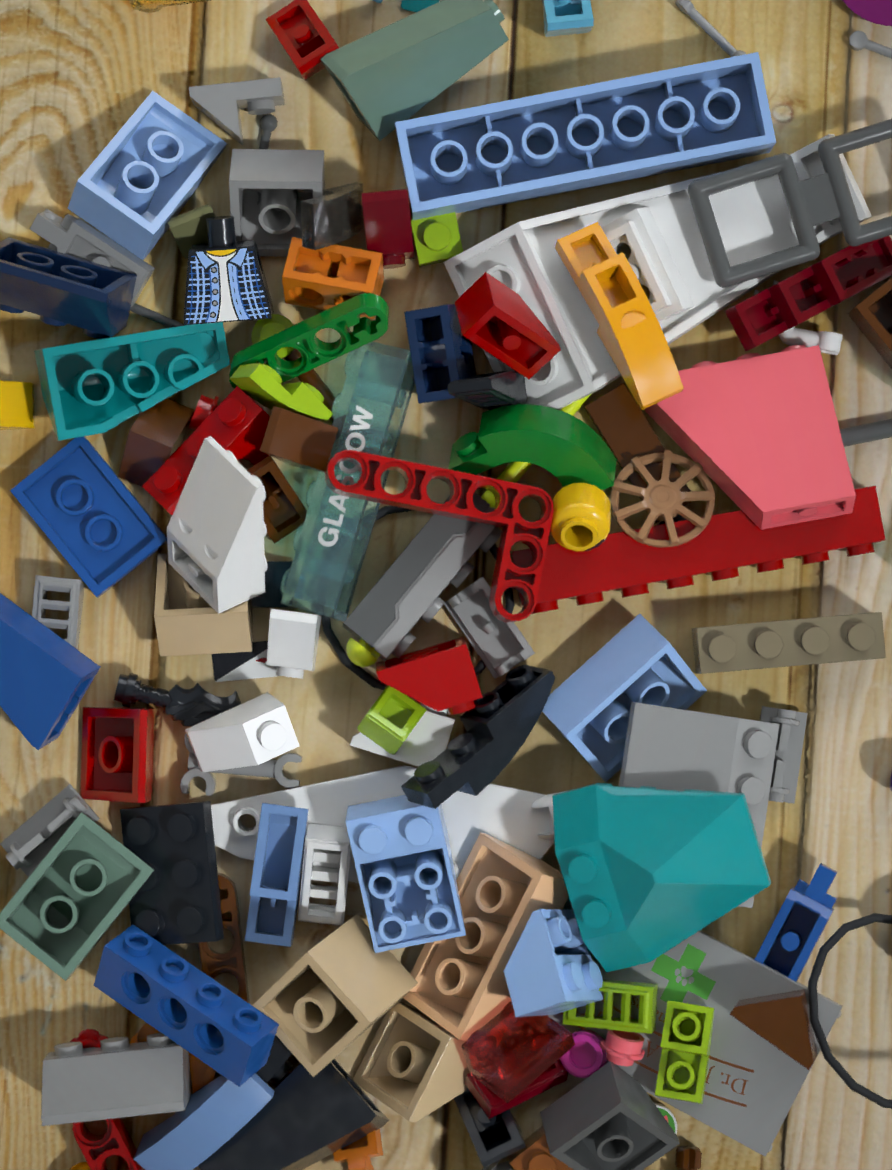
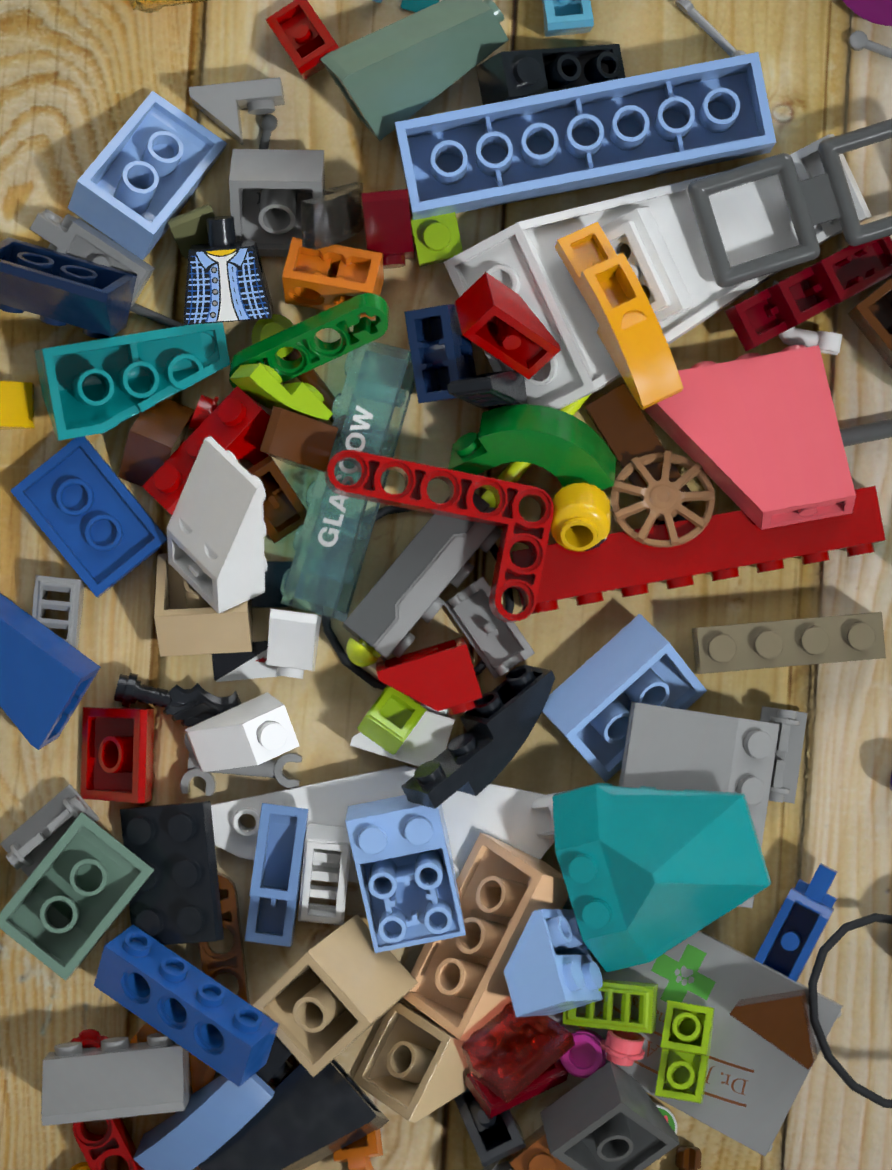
(542, 71): none -> black slope

